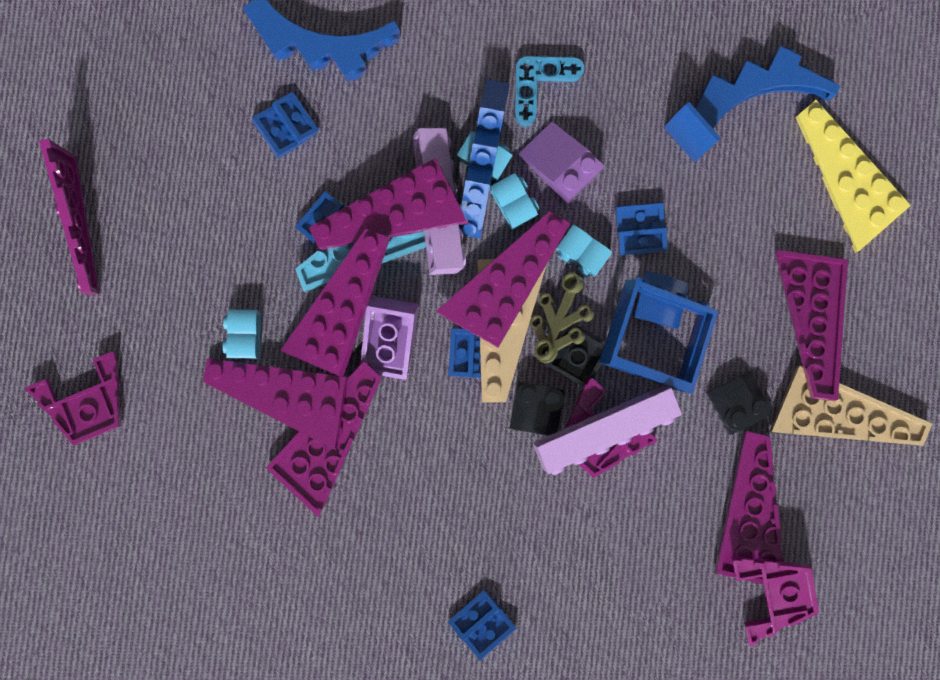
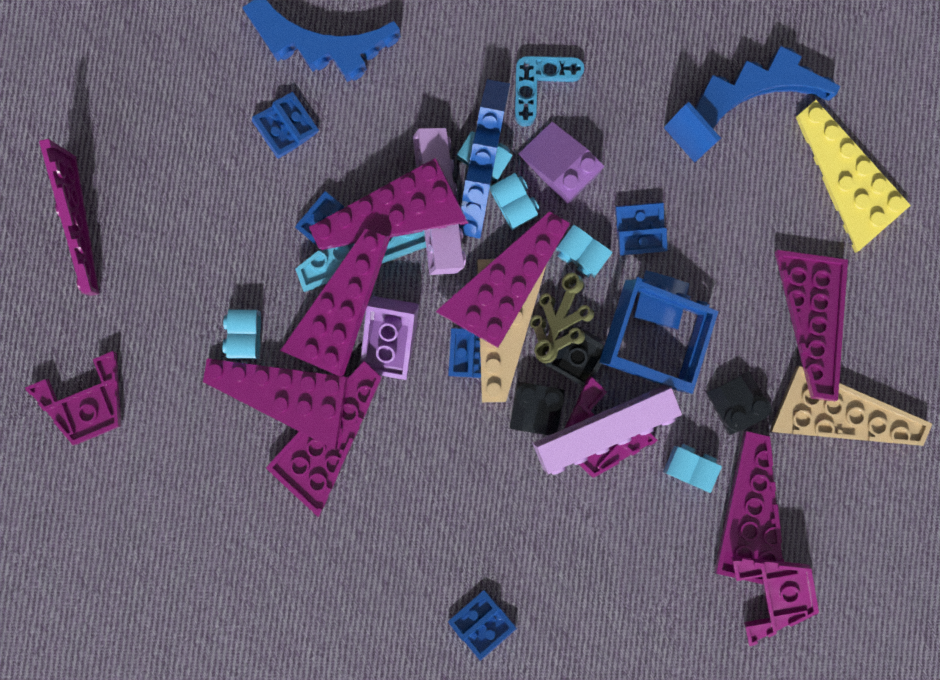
(693, 469): none -> medium azure brick

